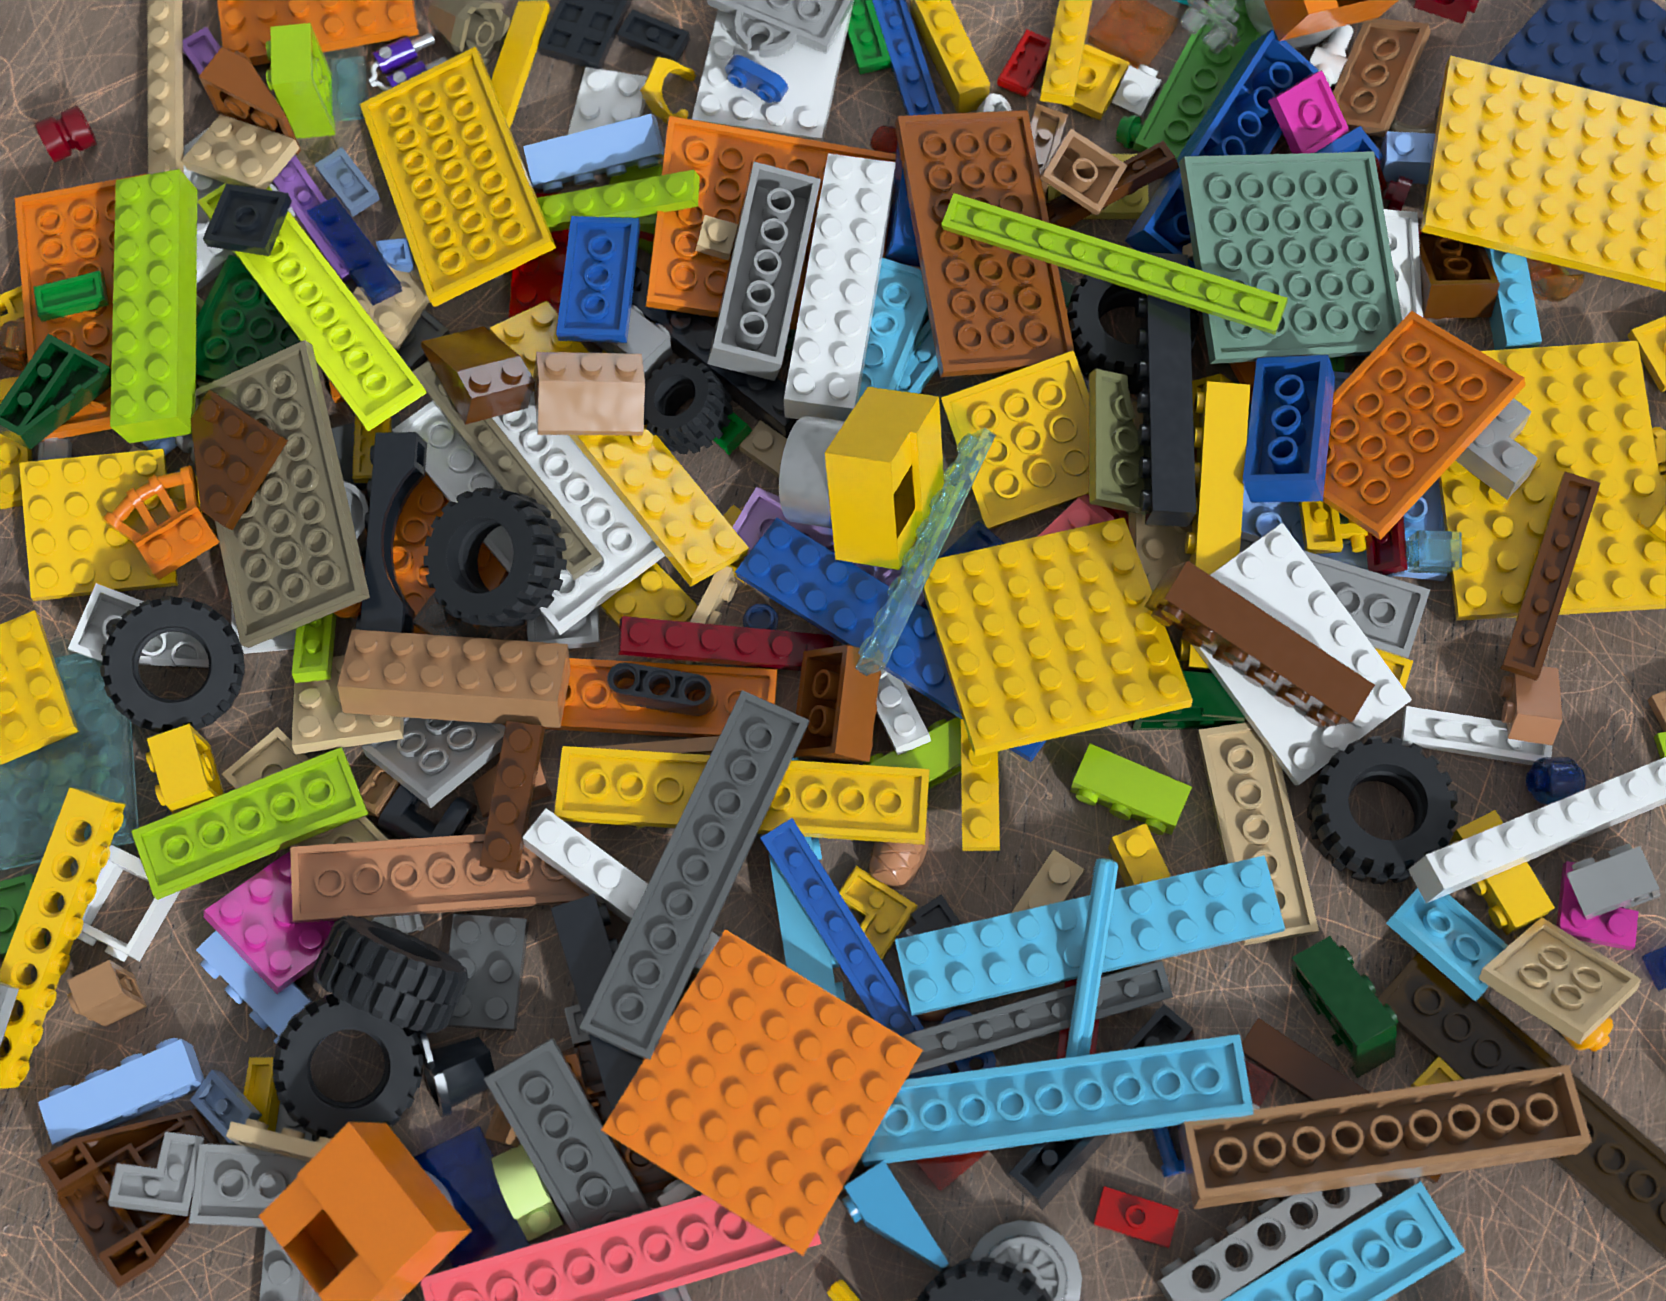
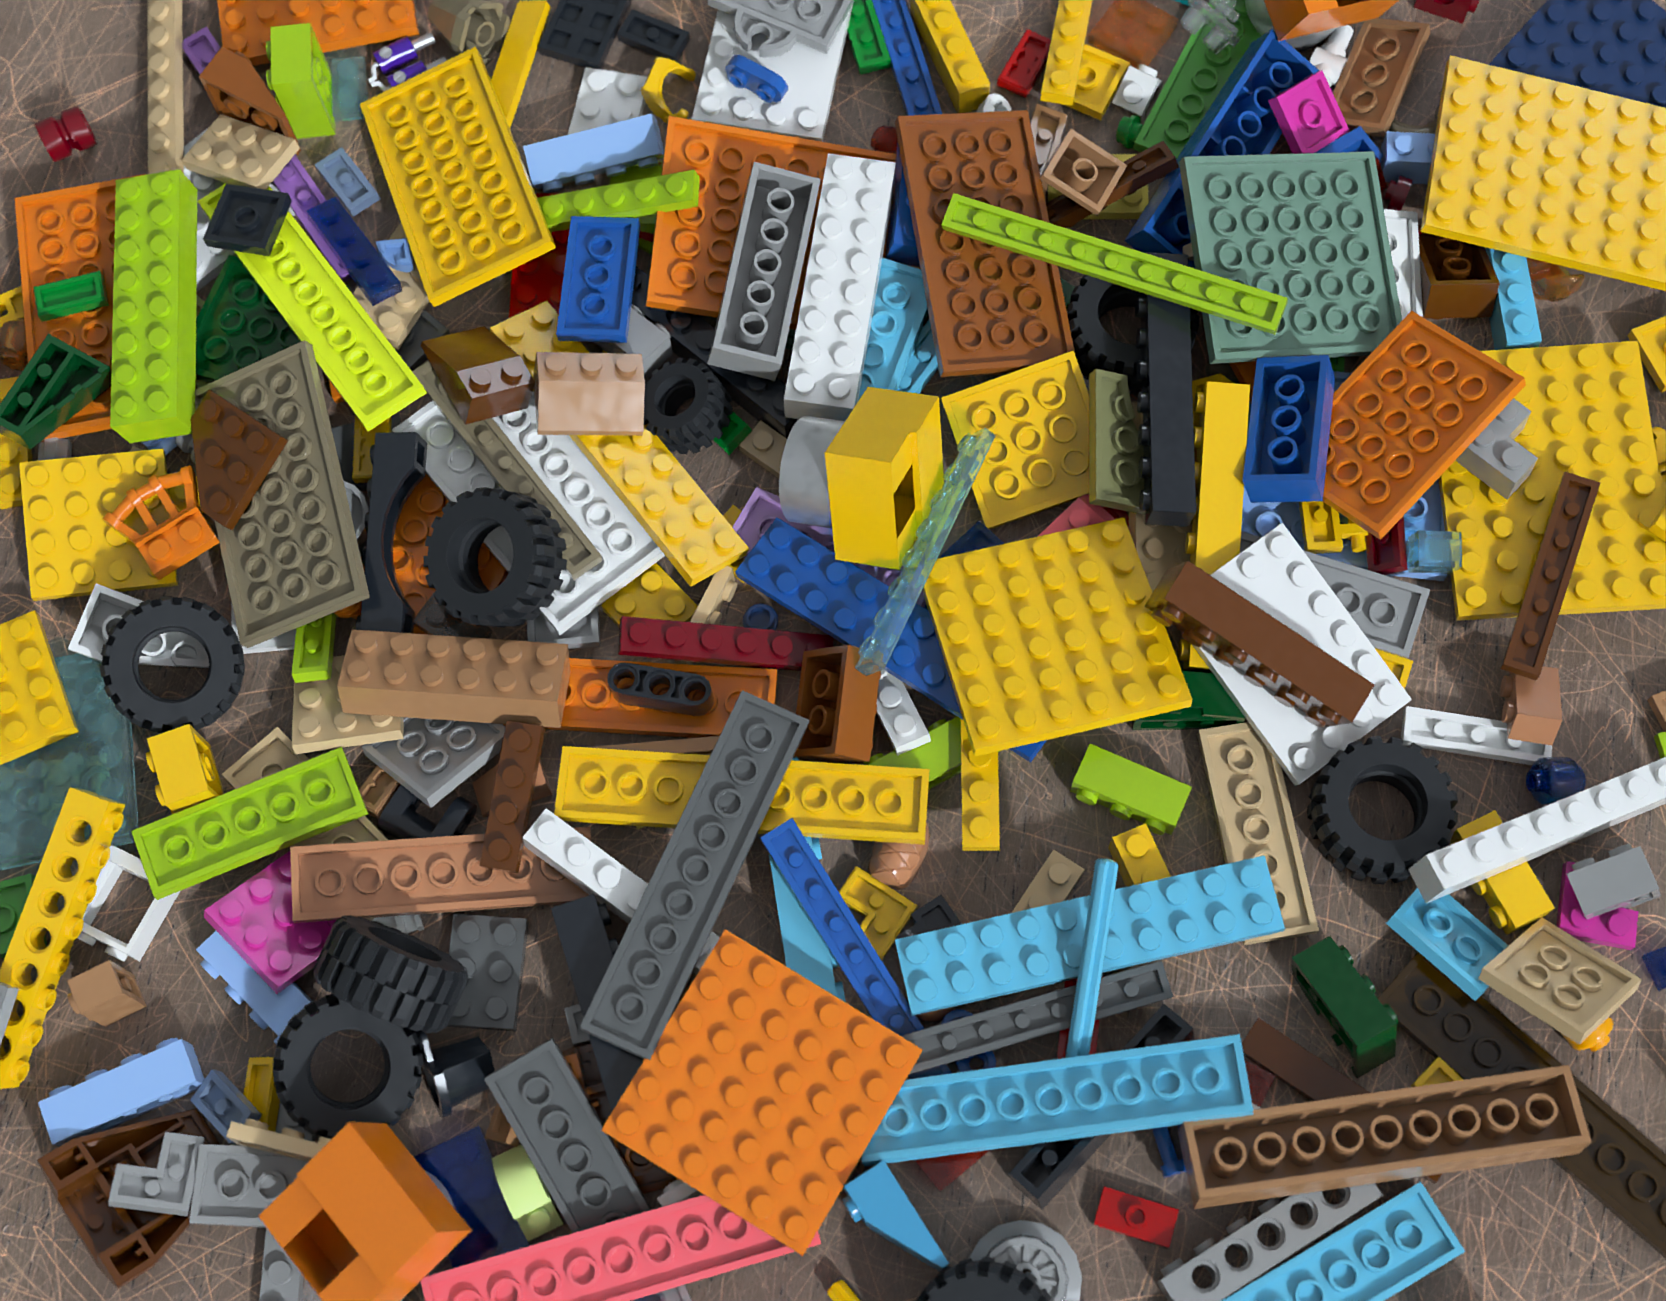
(716, 237): tan plate -> none

